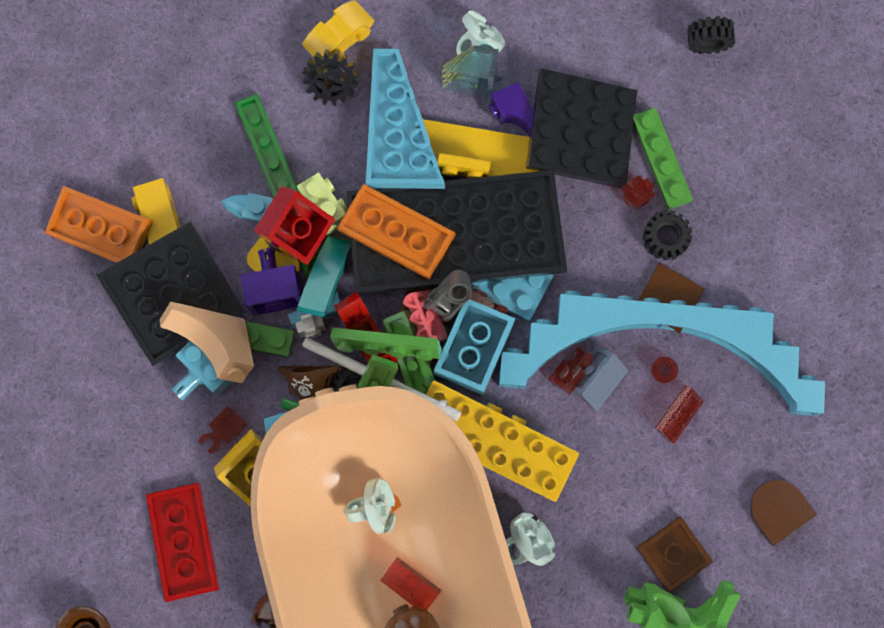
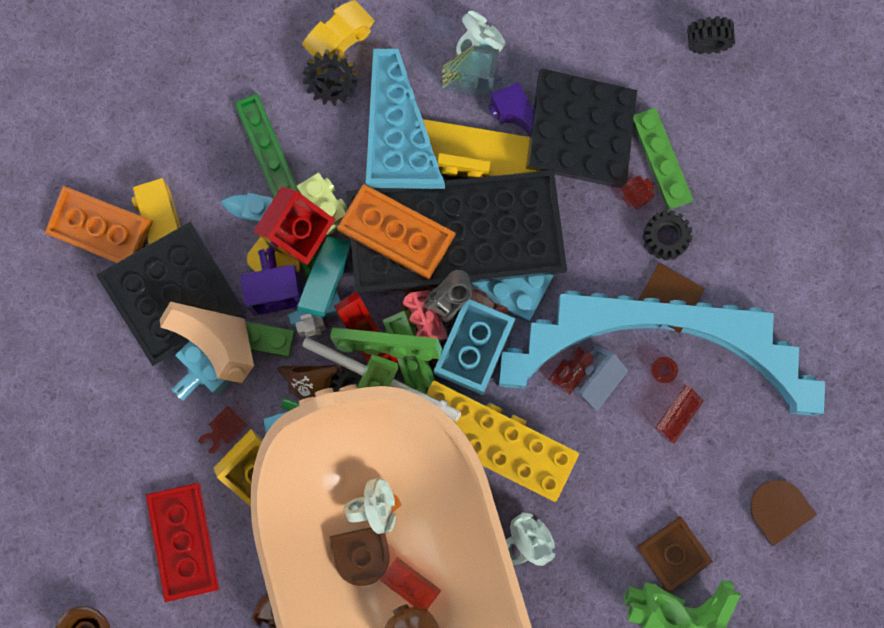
(360, 556): none -> reddish brown tile

